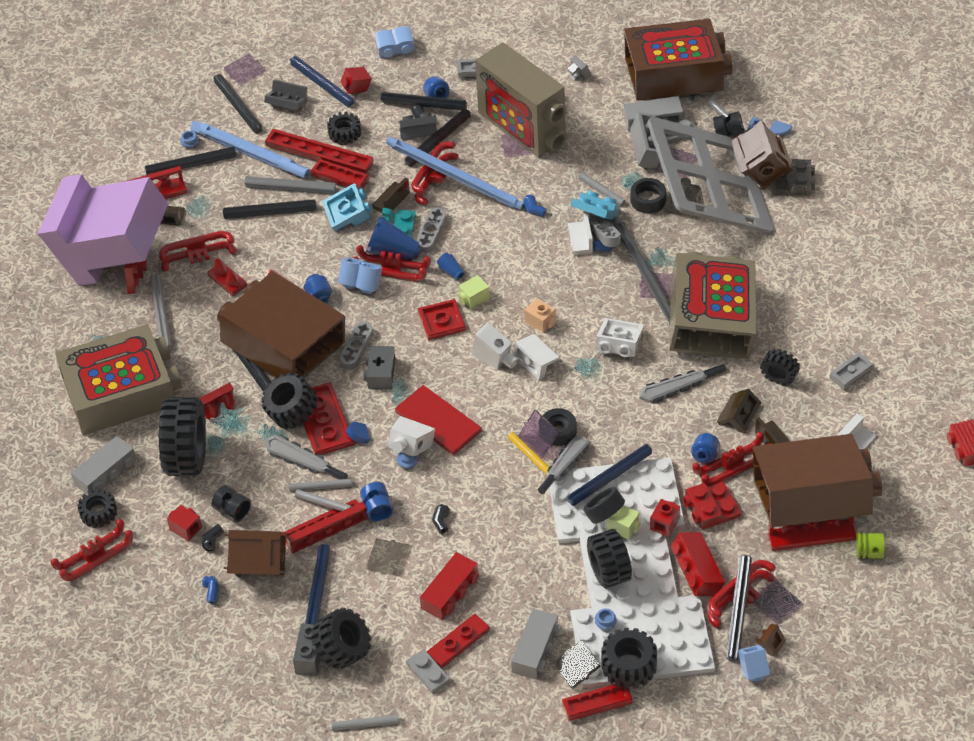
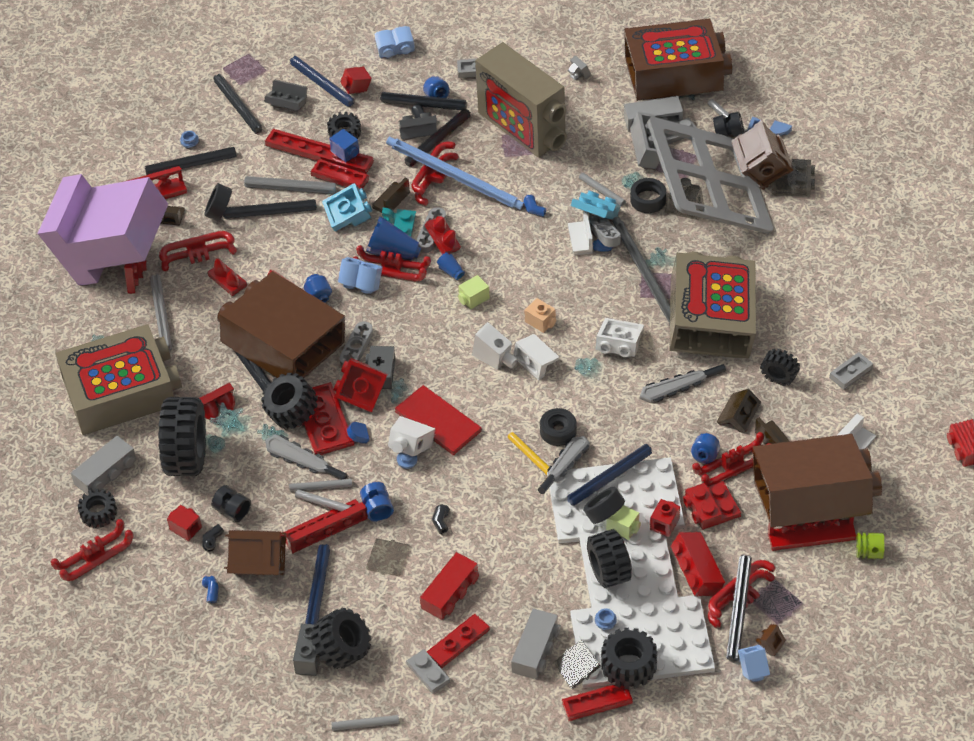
(196, 205): clear light blue hair -> none
(218, 202): none -> black tyre
(250, 149): light blue piece -> none
(344, 145): none -> blue brick
(359, 384): none -> red plate
(441, 319): red tile -> none
(442, 235): none -> red tile
(538, 434): clear purple piece -> none

